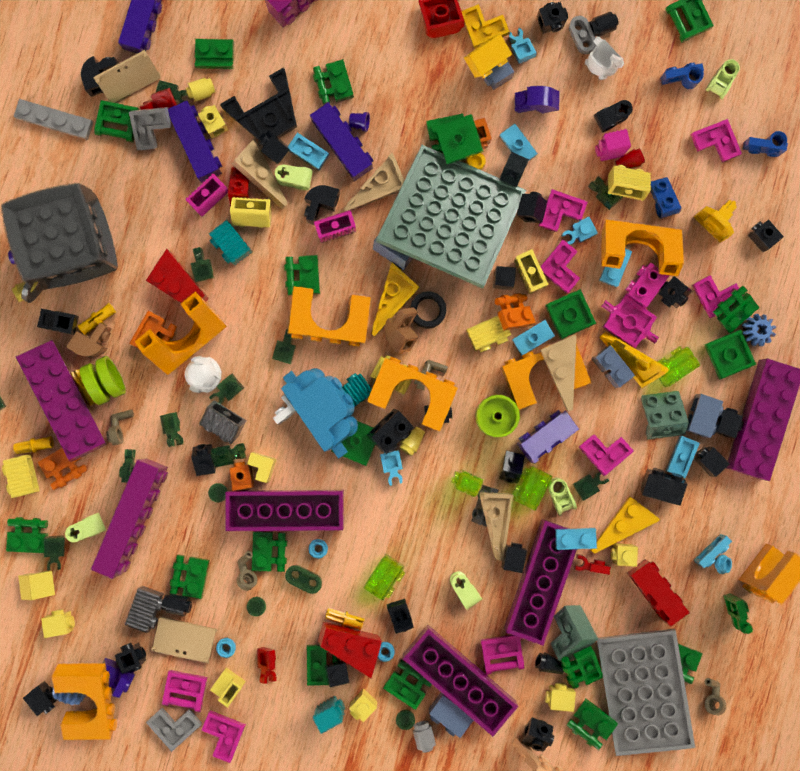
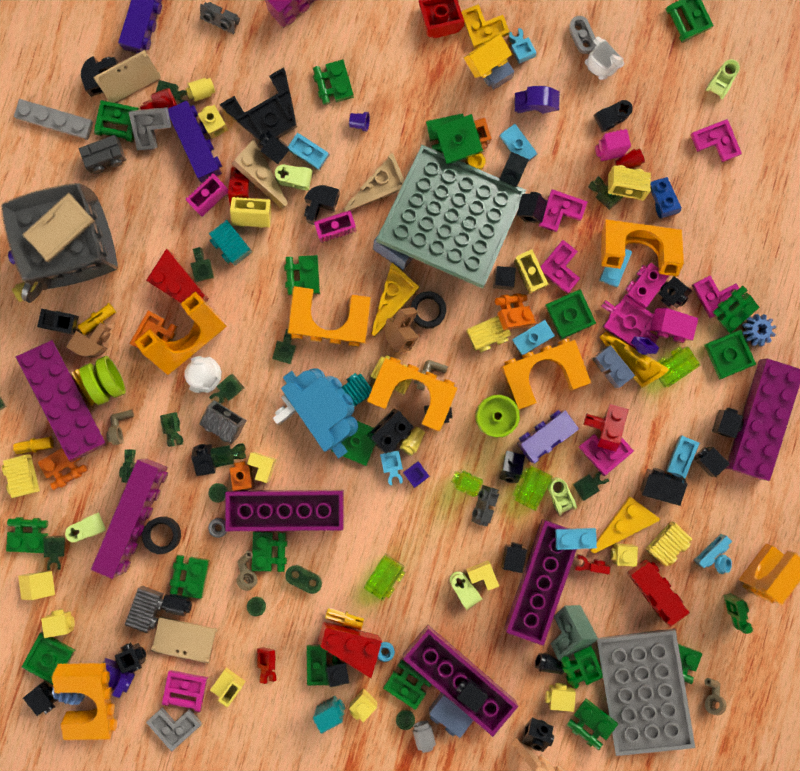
(45, 657): none -> green plate
(60, 230): none -> tan door
(102, 154): none -> dark grey brick
(146, 535): none -> black tyre
(212, 14): none -> dark grey hinge
(212, 530): none -> light grey plate
(214, 53): green plate -> none
(226, 653): medium azure plate -> none
(227, 730): dark pink plate -> none
(313, 552): medium azure plate -> none
(341, 141): dark purple brick -> none
(400, 616): black bracket -> none
(416, 474): none -> dark purple plate
(471, 694): none -> black brick
(483, 572): none -> light yellow piece
(497, 515): tan wing -> none
(500, 648): dark pink plate -> none
(552, 17): black brick -> none
(561, 364): tan wing -> none
(582, 230): medium azure plate -> none
(604, 24): black brick -> none
(610, 426): none -> red brick
(644, 345): none -> dark purple plate
(664, 415): sand green bracket -> none
(669, 544): none -> light yellow brick
(674, 324): none -> dark pink brick
(682, 74): blue plate -> none
(705, 415): sand blue piece -> none
(717, 221): yellow piece -> none
(758, 145): blue plate -> none
(765, 235): black brick -> none

